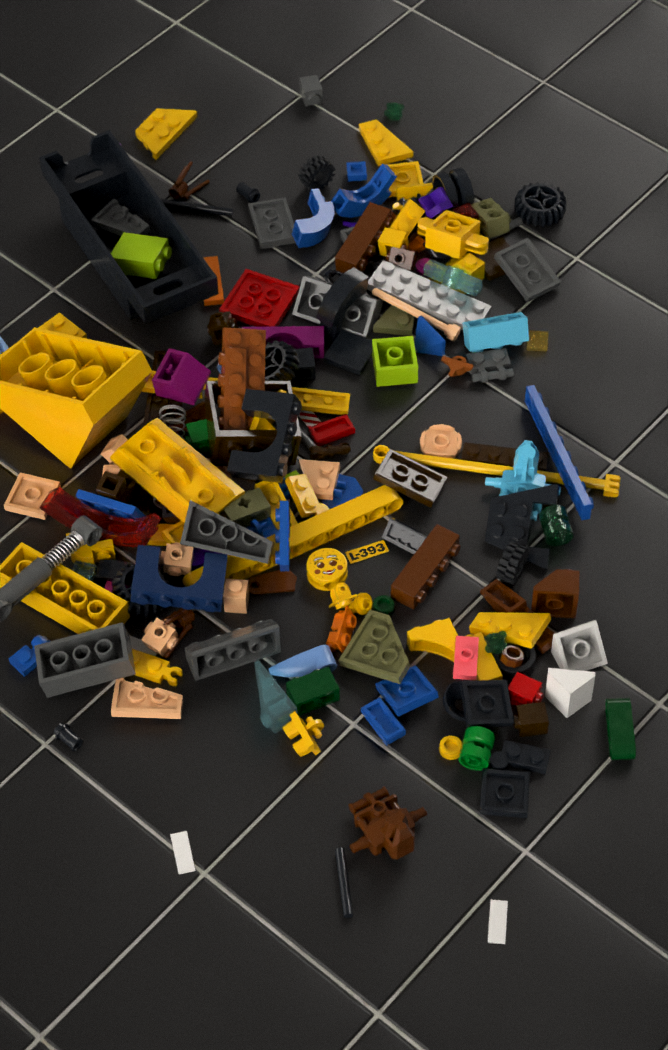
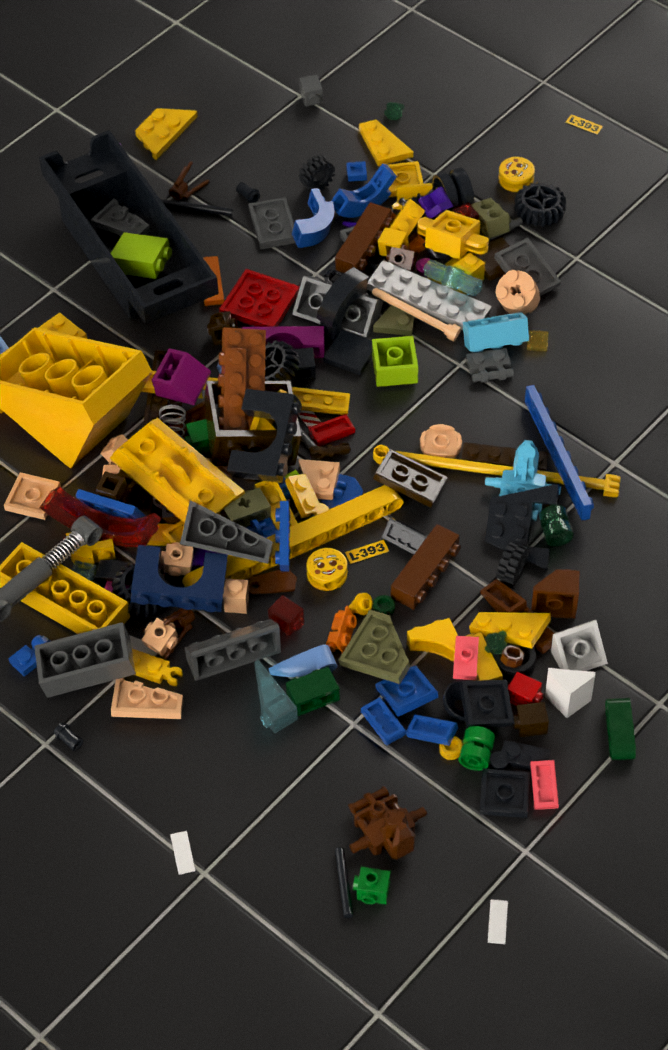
(287, 615): none -> clear red brick
(307, 742): yellow hips -> none
(341, 596): yellow hinge -> none
(372, 885): none -> green brick
(428, 339): blue slope -> none
(432, 730): none -> blue plate
(457, 365): dark orange piece -> none
(508, 289): none -> light nougat brick
(515, 173): none -> yellow head
(544, 784): none -> coral plate
(584, 124): none -> yellow sticker

